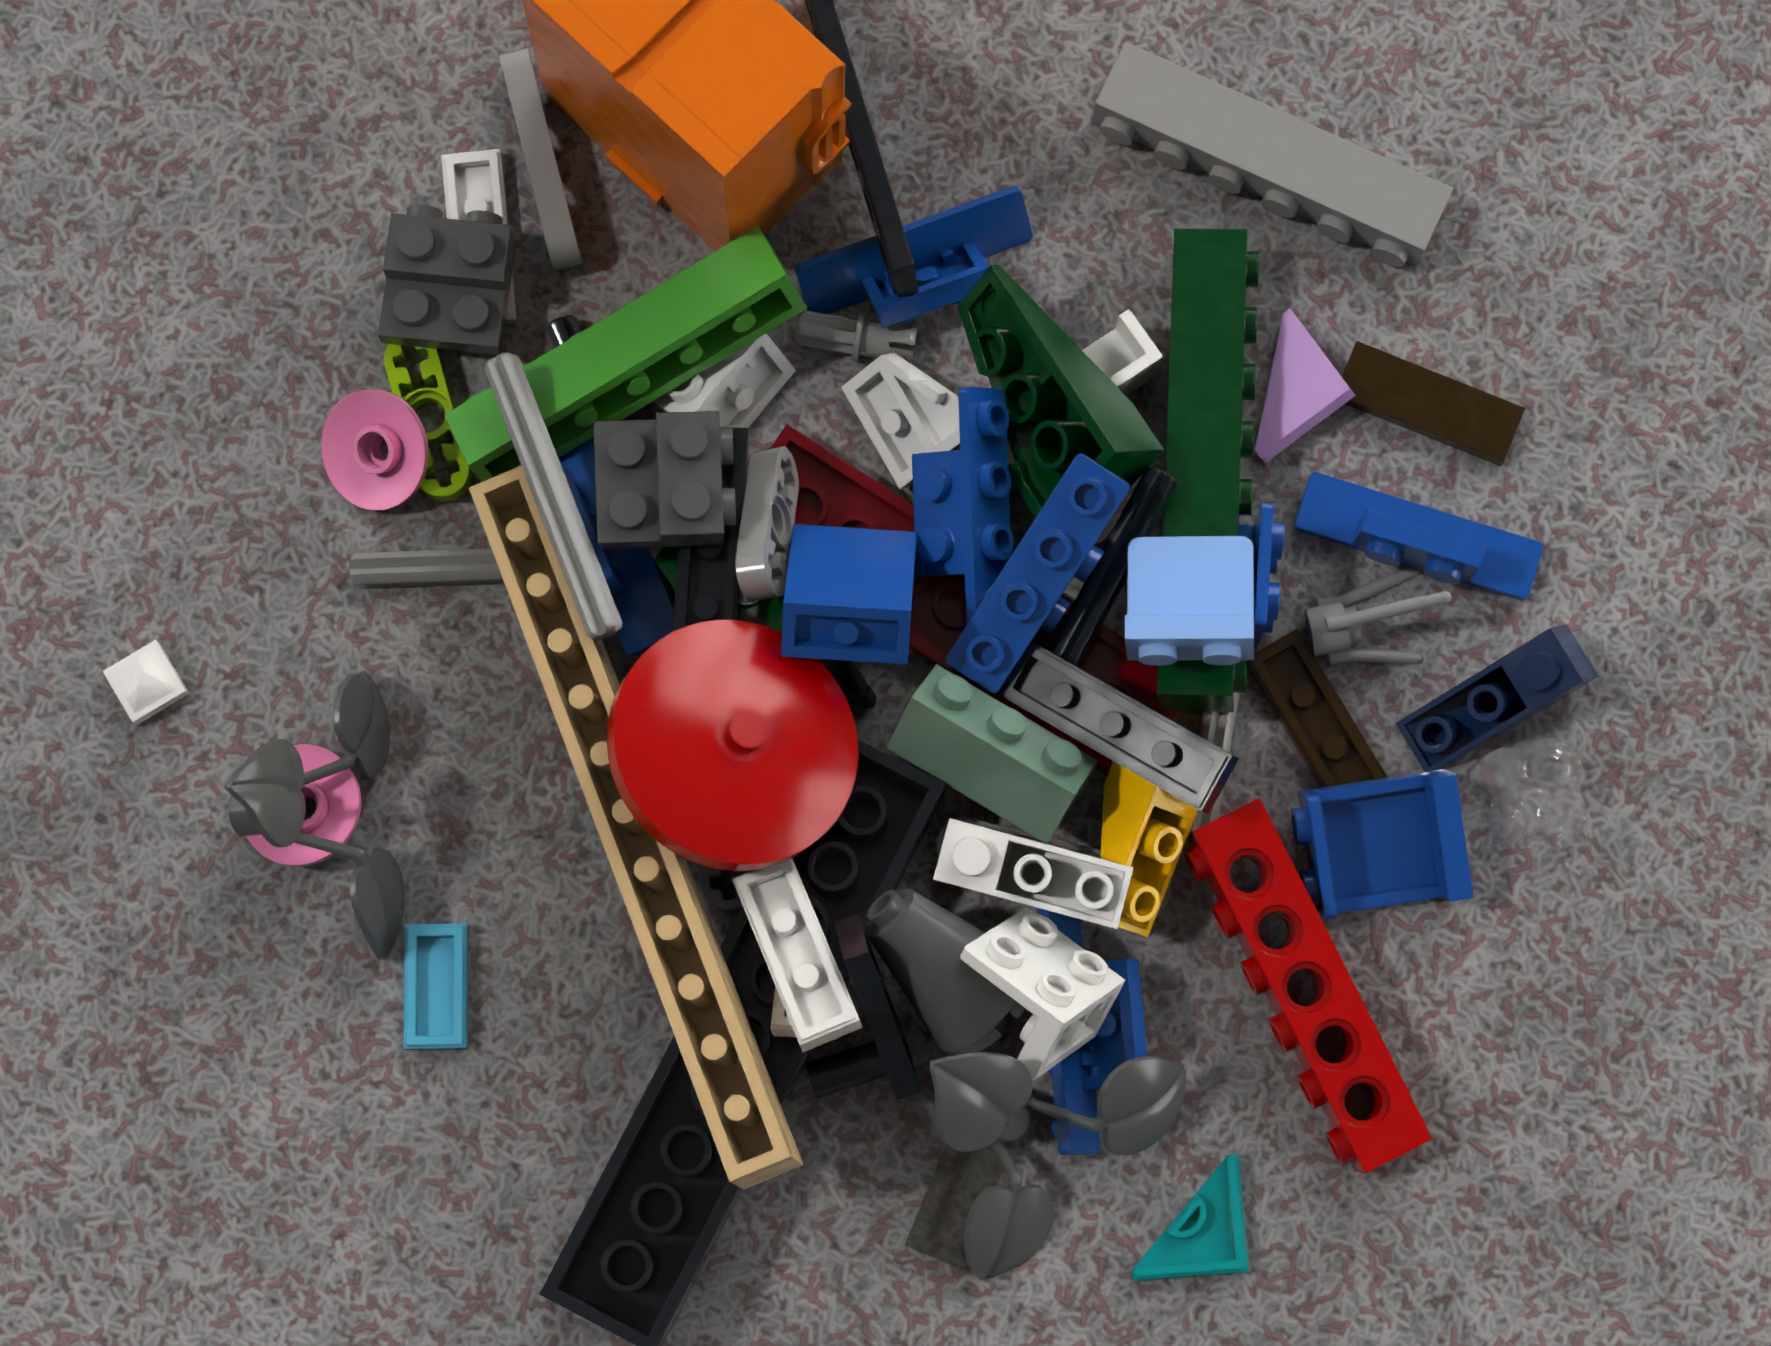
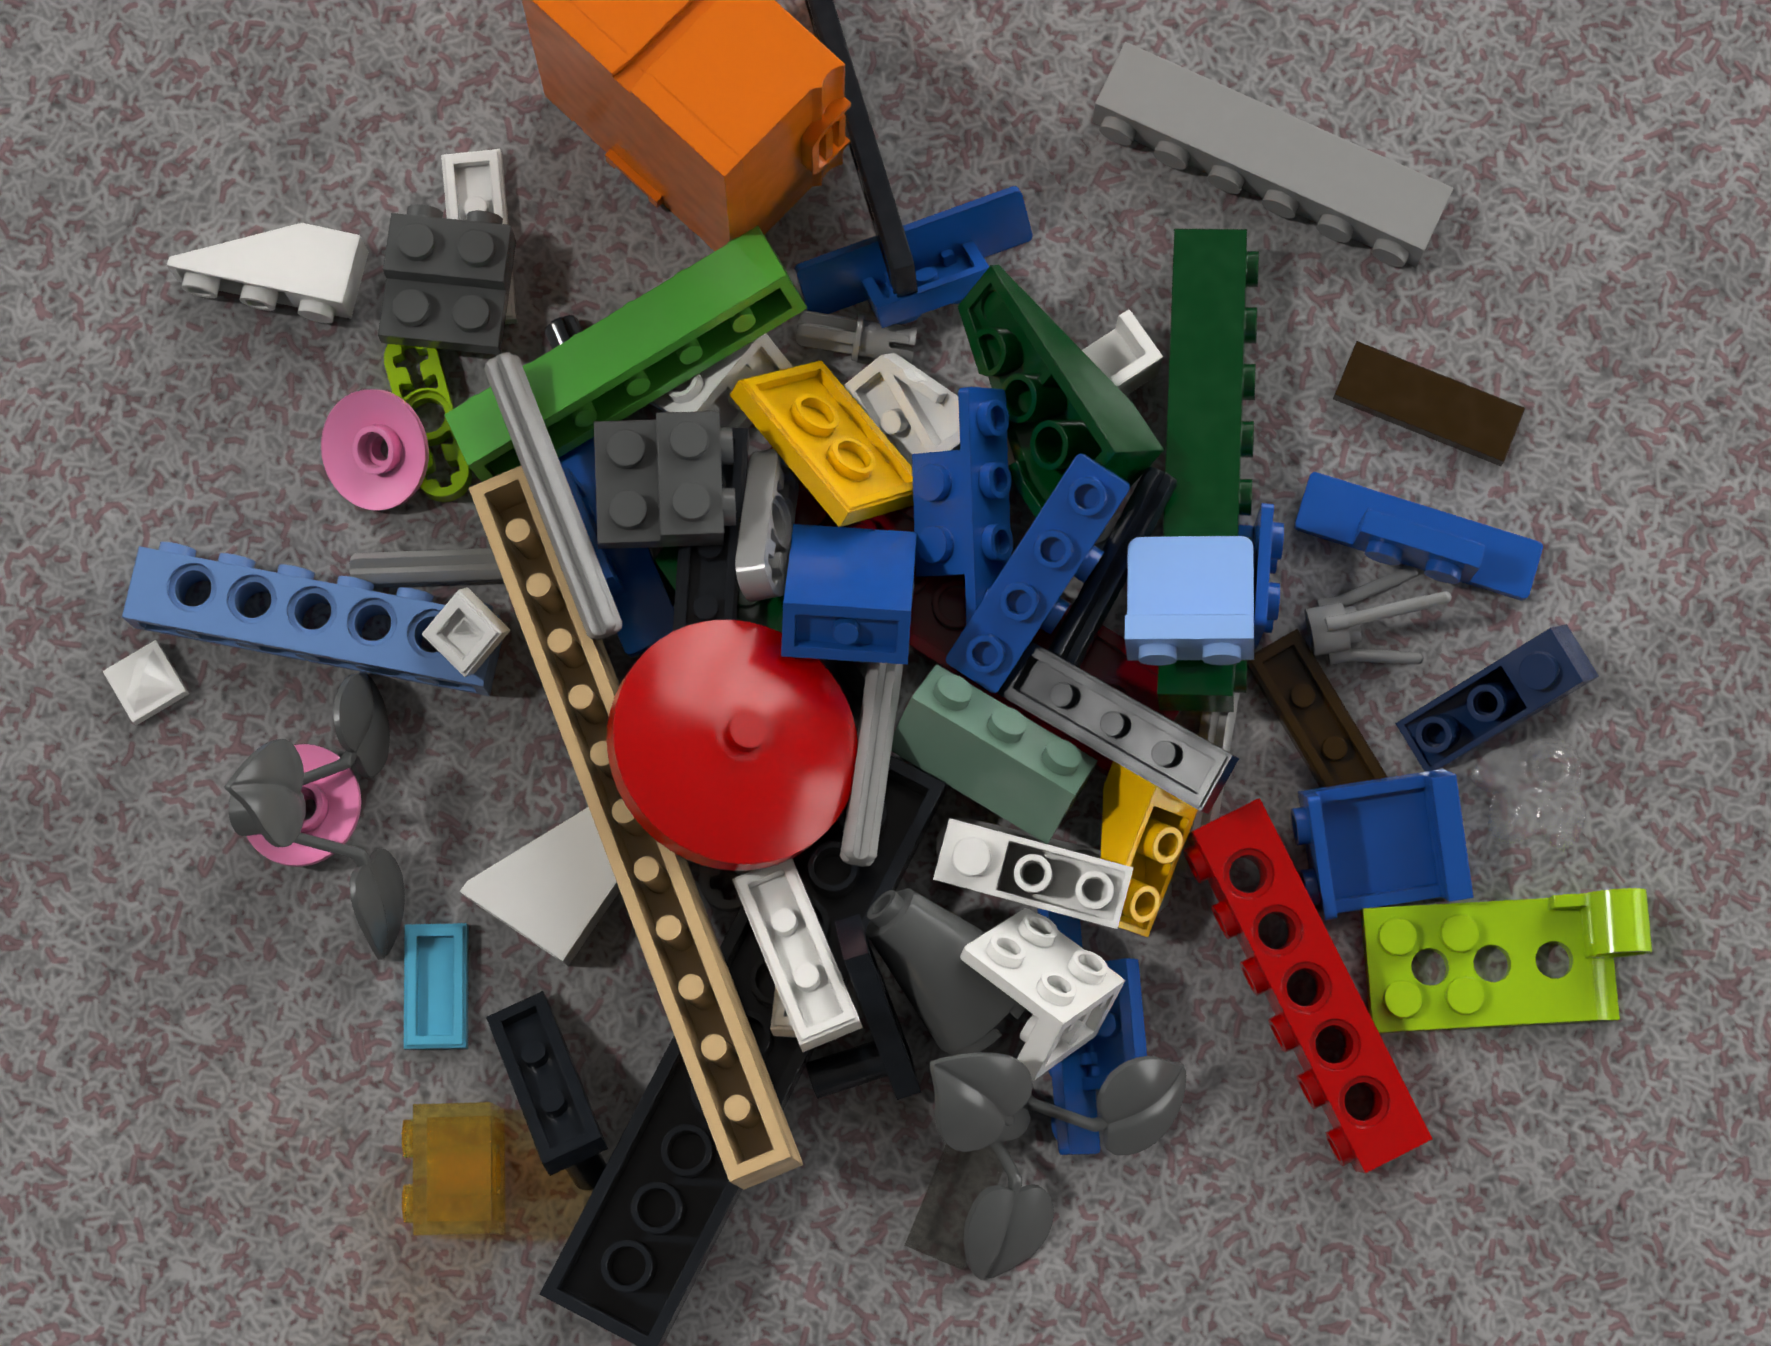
(164, 575): none -> medium blue brick
(287, 266): none -> white slope
(455, 1170): none -> clear yellow brick
(466, 632): none -> white tile
(541, 159): light grey beam -> none
(549, 1090): none -> black piece
(551, 887): none -> white slope
(827, 441): none -> yellow tile
(872, 763): none -> light grey axle
(1206, 1233): teal tile -> none
(1299, 391): lavender tile -> none
(1586, 925): none -> lime hinge

